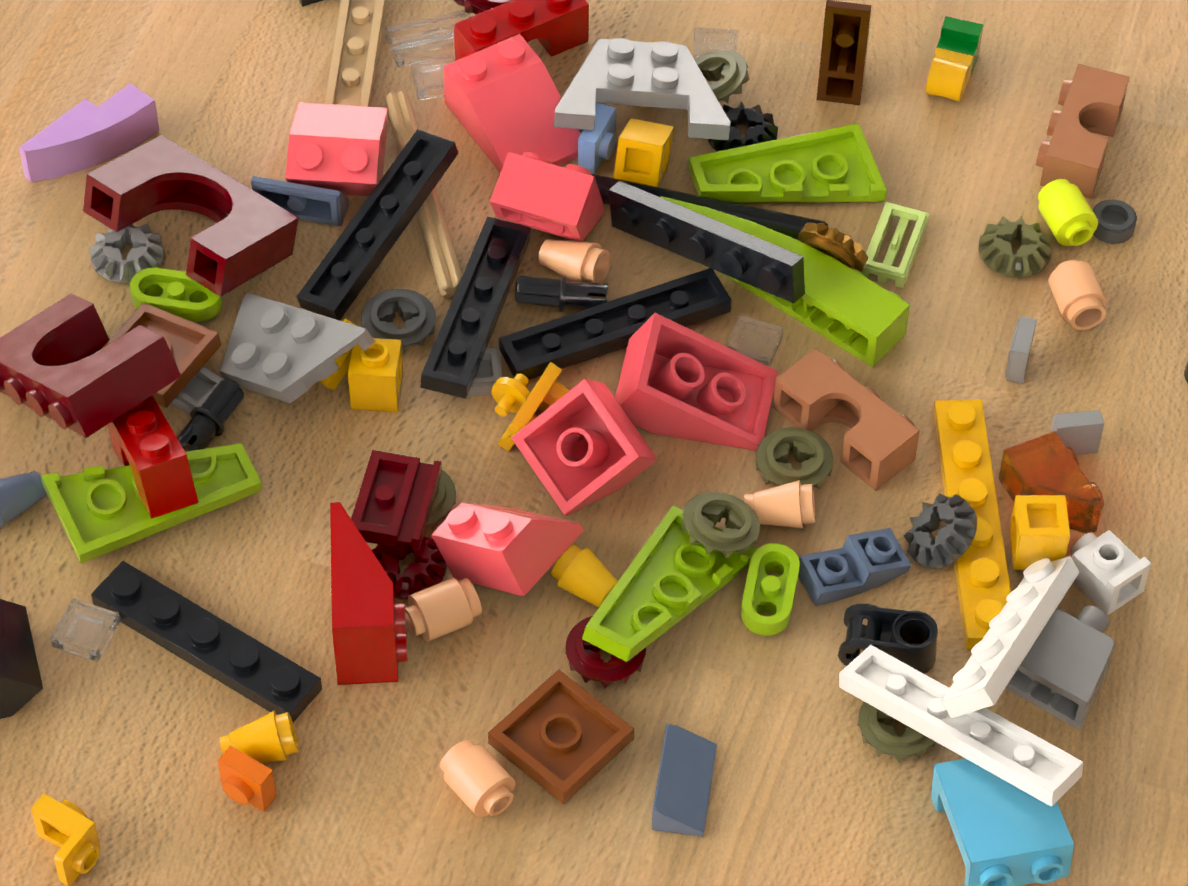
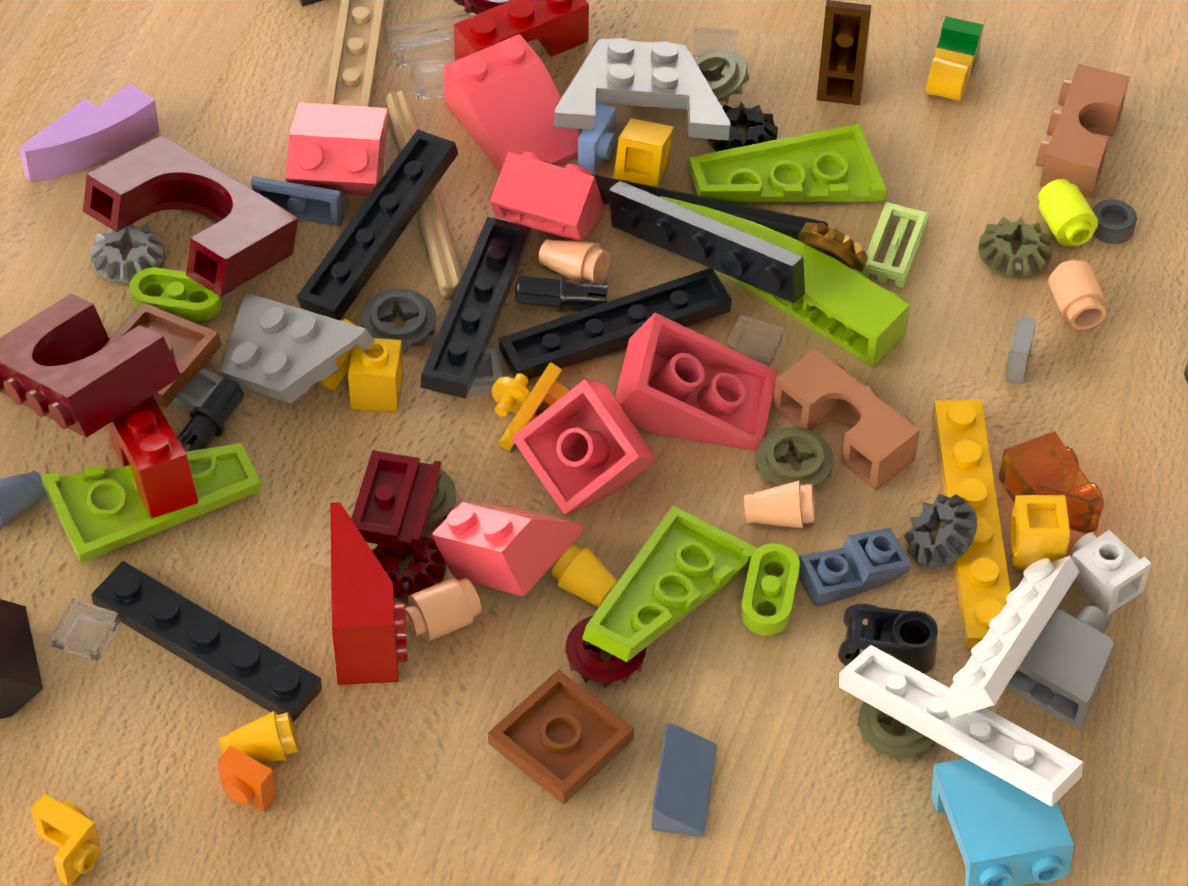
(478, 779): light nougat brick -> none
(709, 508): olive gear -> none
(1079, 430): light grey tile -> none

